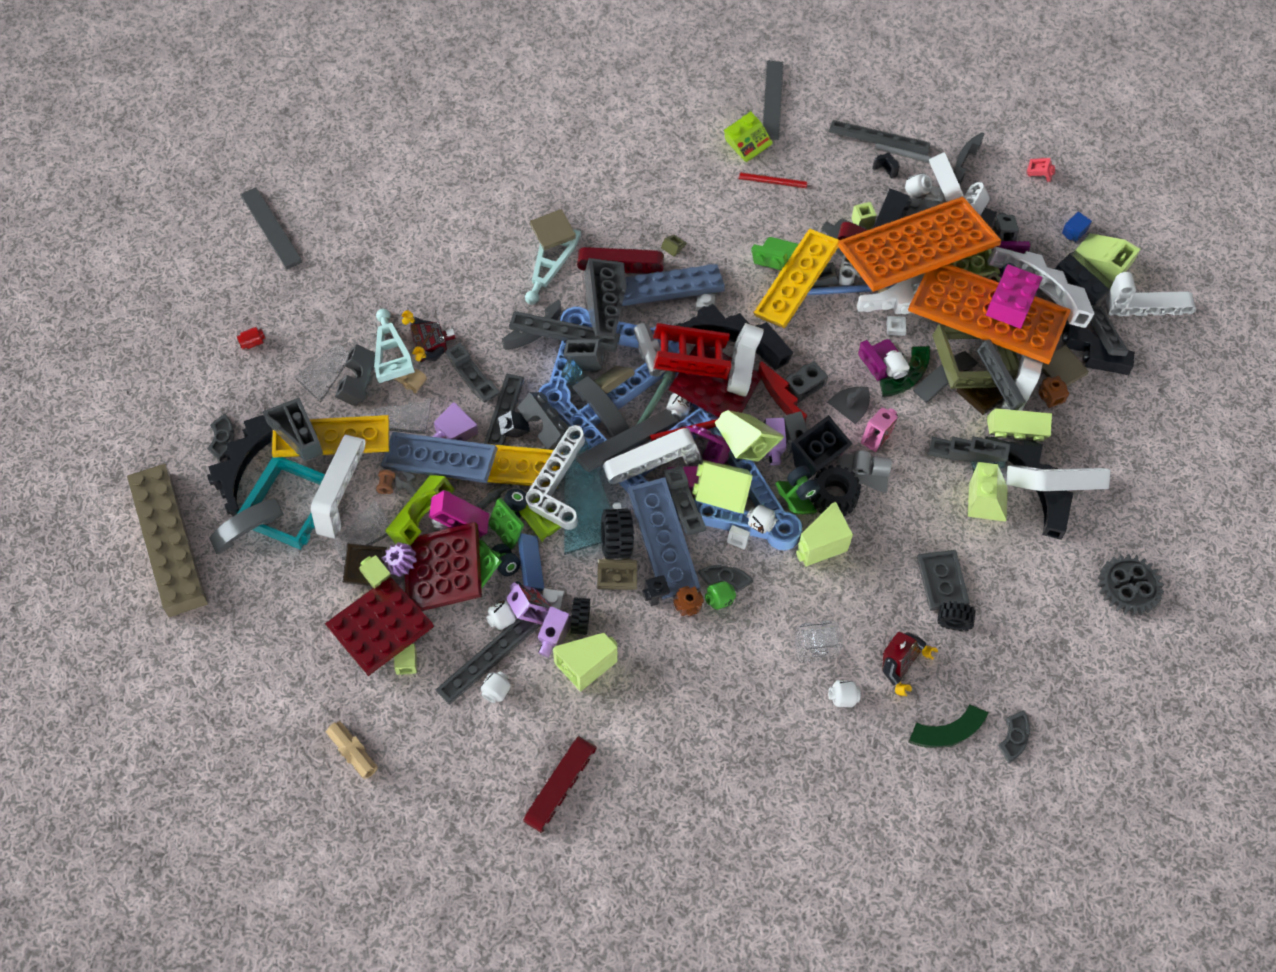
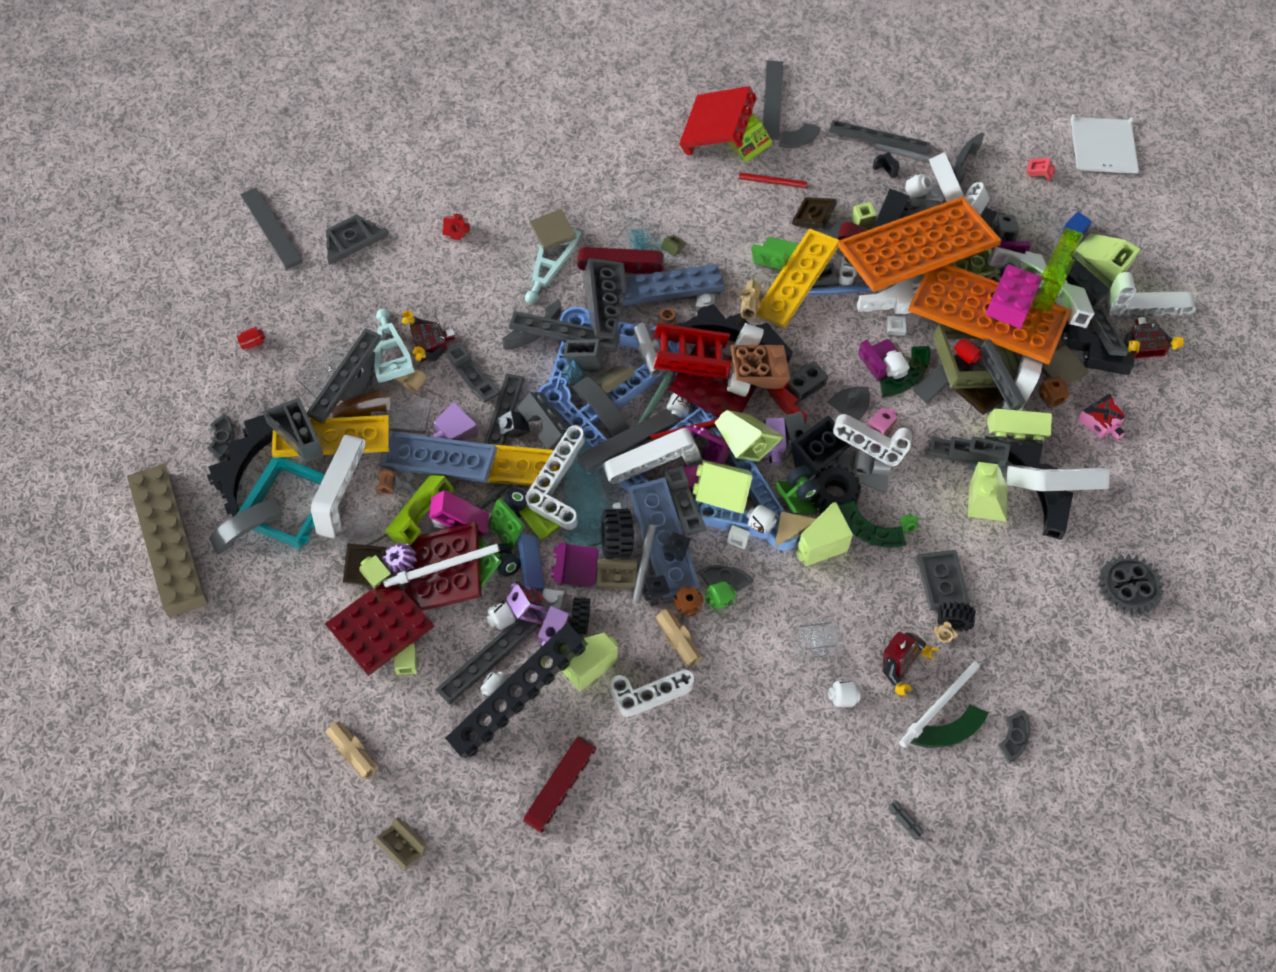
(344, 376): none -> dark grey tile
(351, 236): none -> dark grey wing
(363, 404): none -> reddish brown slope
(401, 844): none -> dark tan bracket
(404, 577): none -> white bar
(450, 228): none -> red brick
(490, 707): none -> black brick
(575, 564): none -> magenta bracket
(638, 238): none -> clear light blue slope
(644, 563): none -> light grey bar
(652, 689): none -> white beam
(667, 312): none -> nougat plate
(677, 546): none -> black brick
(678, 637): none -> tan piece
(718, 118): none -> red panel
(750, 300): none -> tan piece
(761, 365): none -> nougat slope
(790, 526): none -> tan tile
(799, 137): none -> dark grey tile
(814, 212): none -> dark brown plate
(846, 423): none -> white beam
(869, 532): none -> dark green tile
(905, 819): none -> dark grey axle
(909, 523): none -> bright green plate
(916, 728): none -> white bar
(945, 637): none -> tan plate
(968, 351): none -> red brick
(1057, 270): none -> clear neon green fence
(1104, 145): none -> white door
(1104, 417): none -> torso
(1150, 340): none -> torso

